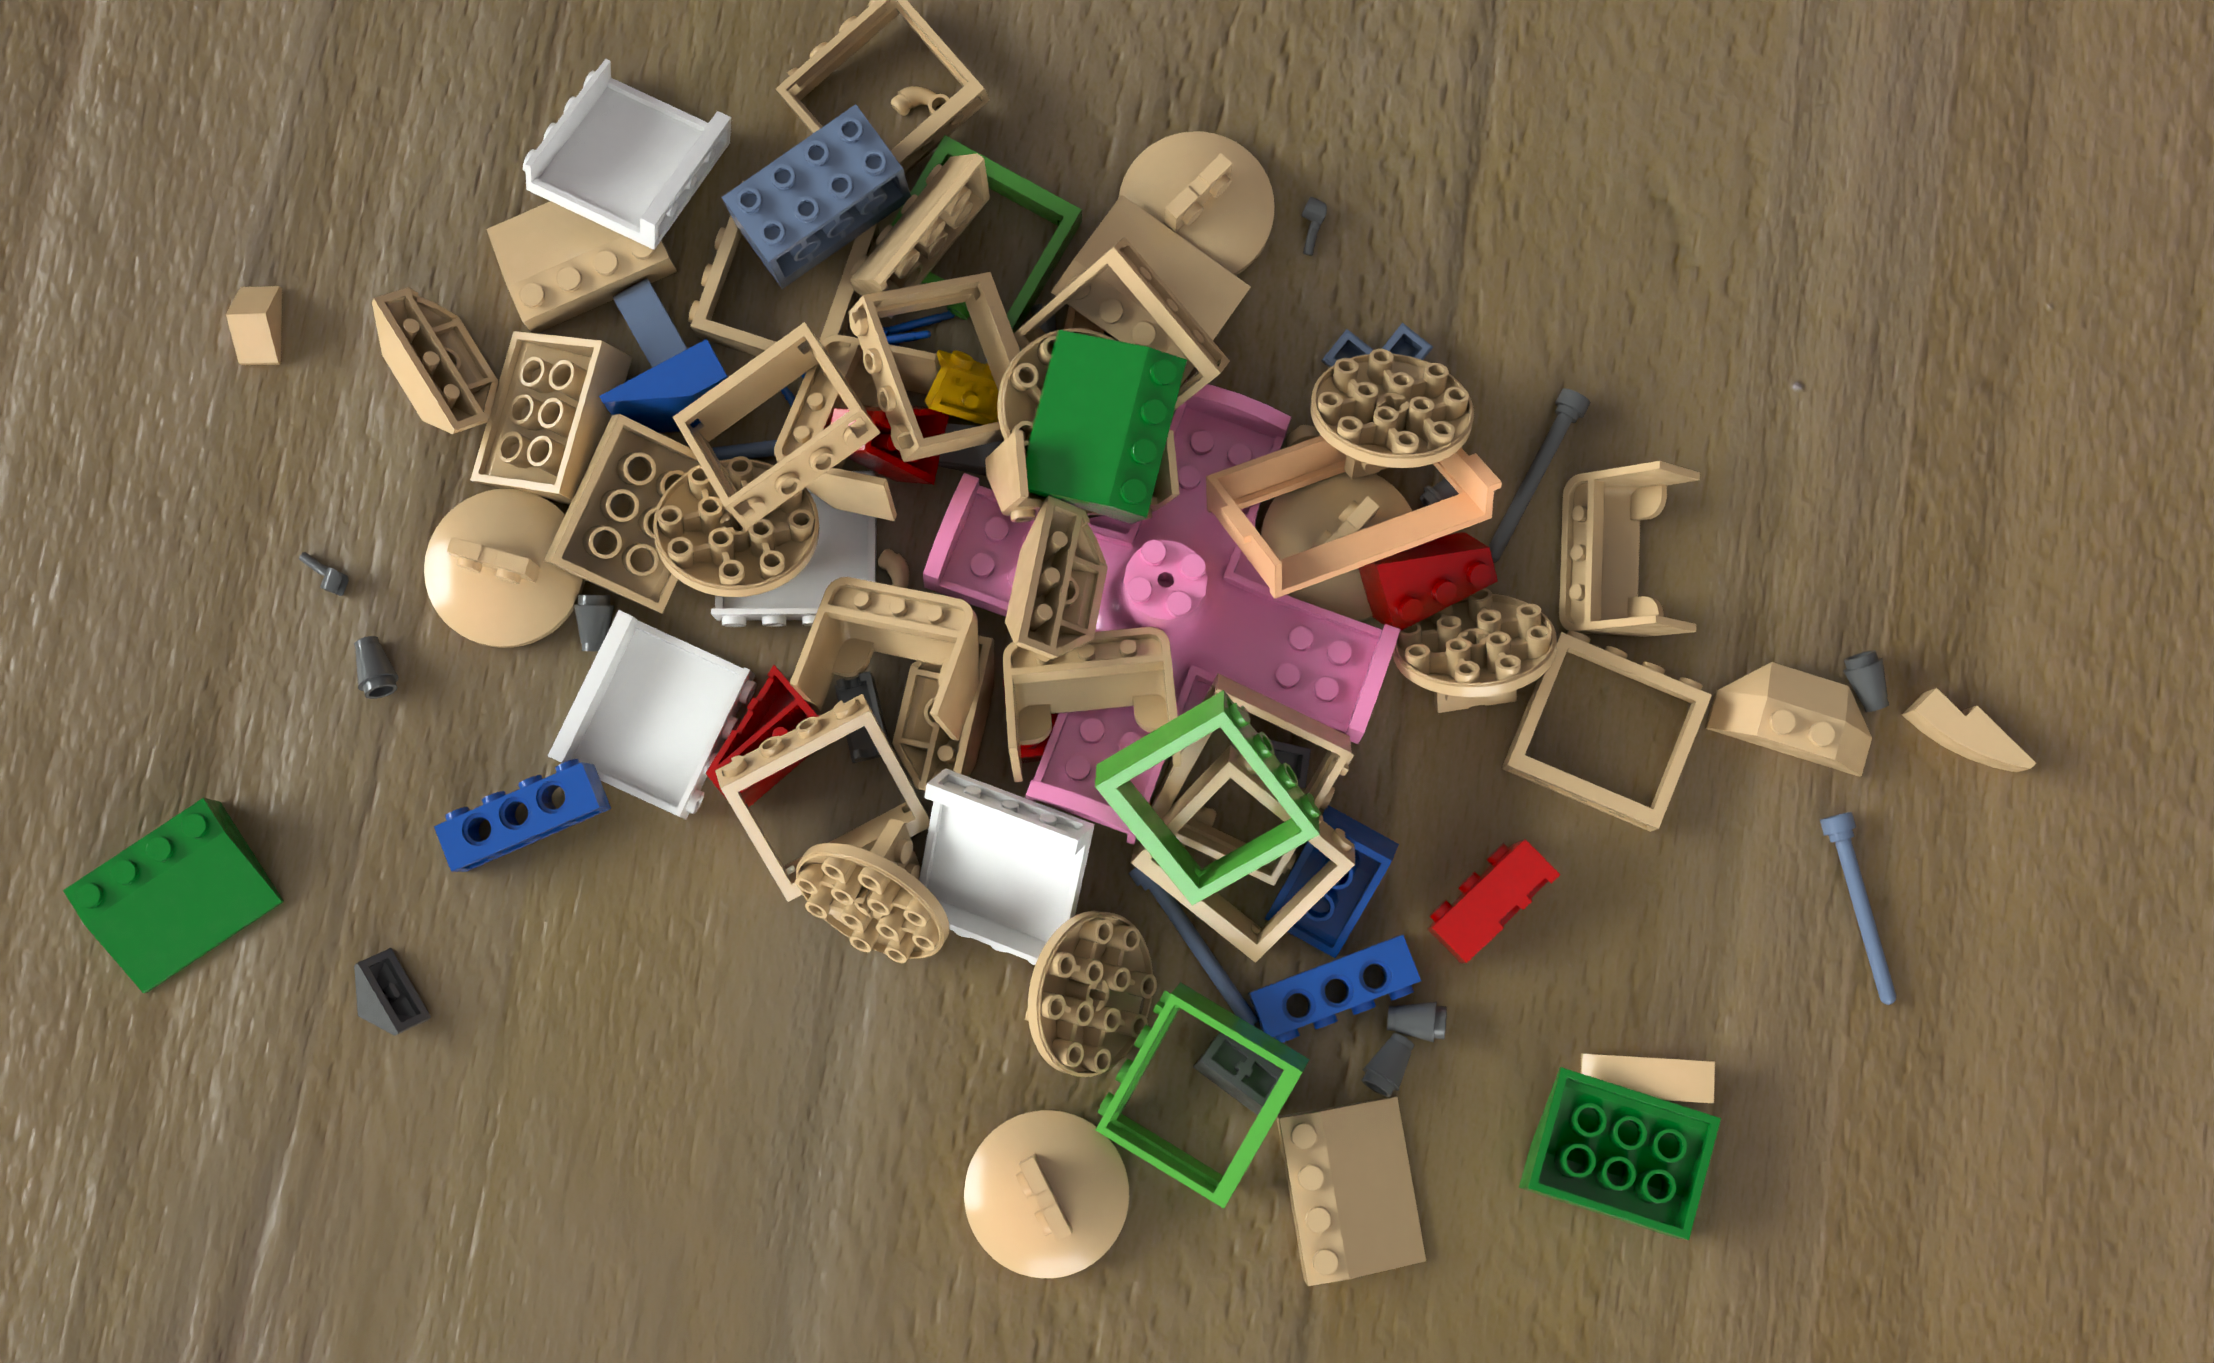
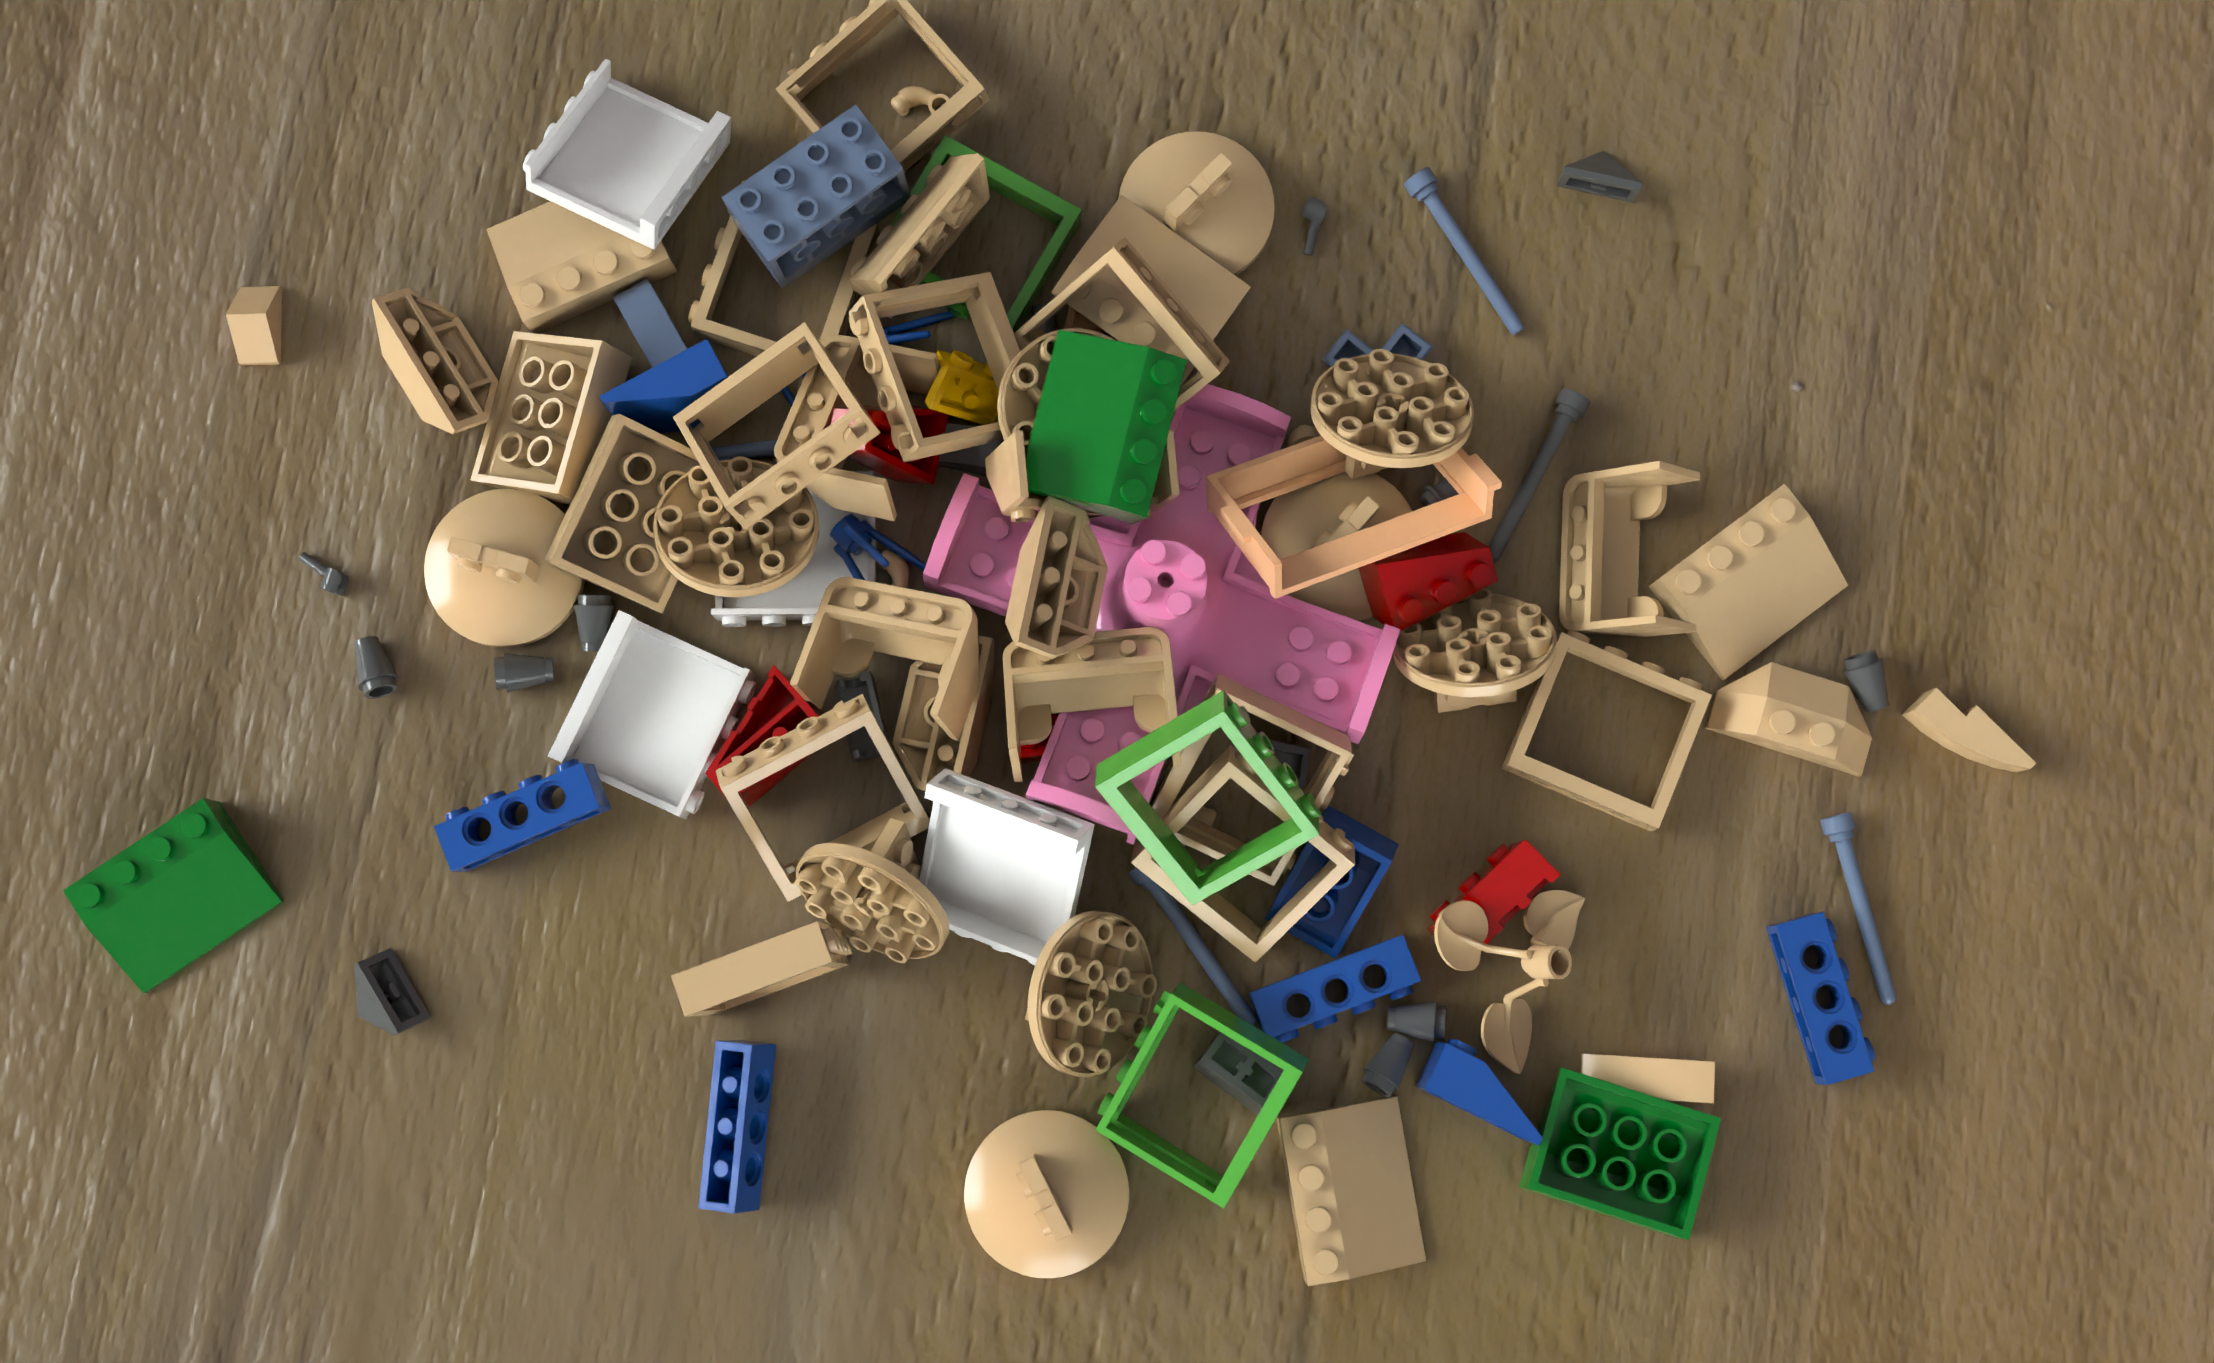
(522, 671): none -> dark grey cone
(737, 1126): none -> blue brick
(761, 969): none -> tan window
(856, 537): none -> blue plant
(1424, 188): none -> sand blue piece
(1460, 939): none -> tan plant
(1469, 1084): none -> blue slope
(1600, 176): none -> dark grey slope
(1751, 582): none -> tan slope
(1801, 983): none -> blue brick

